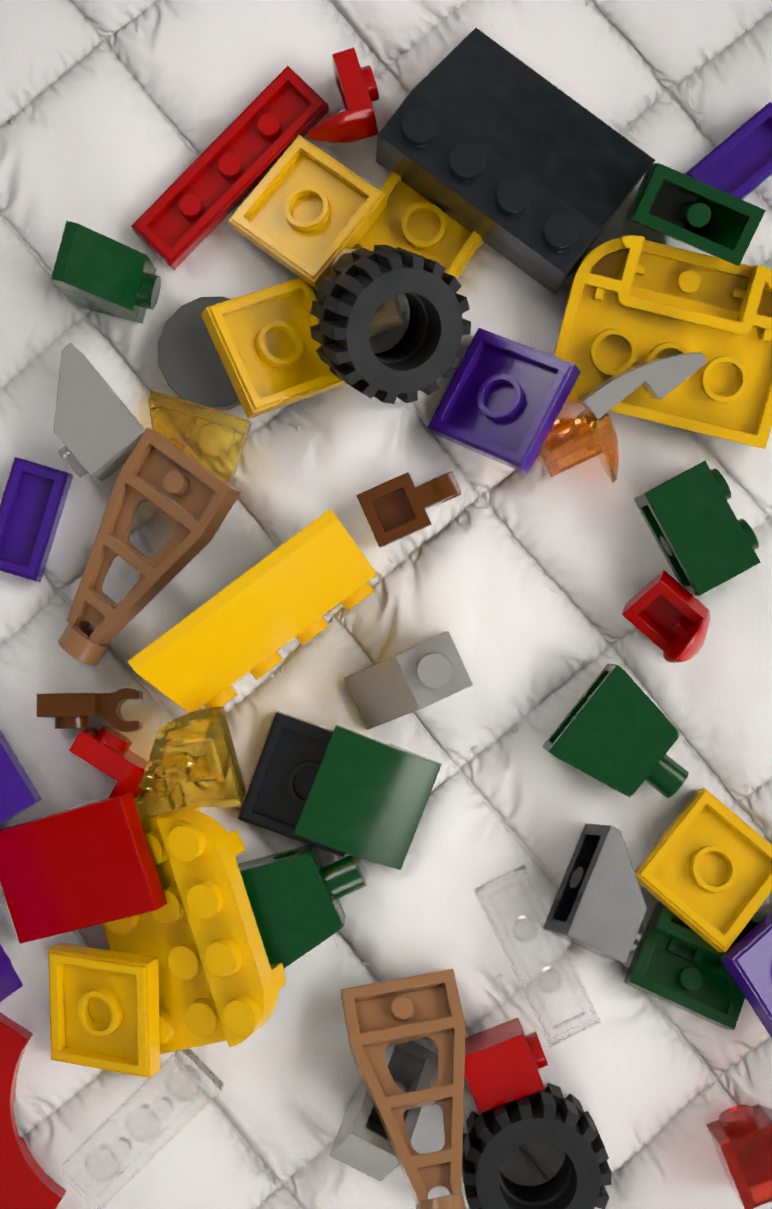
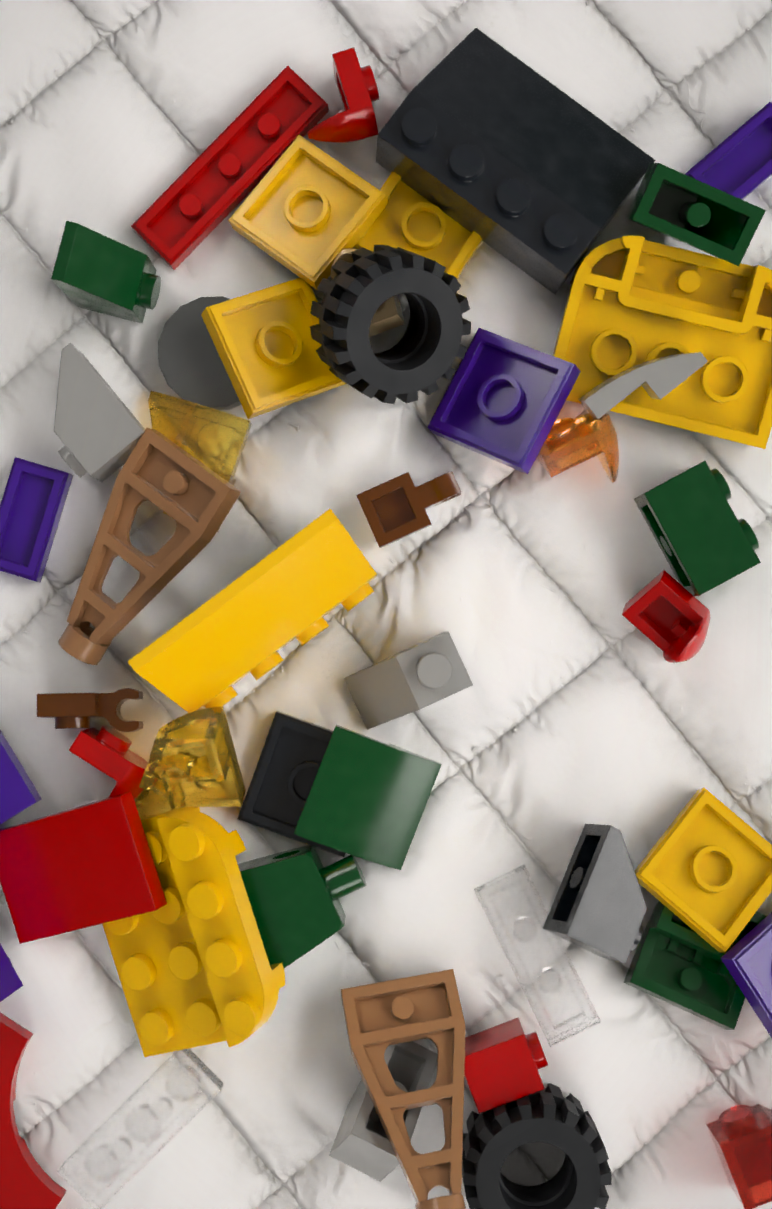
(104, 1009): yellow tile -> none
(619, 737): dark green torso -> none

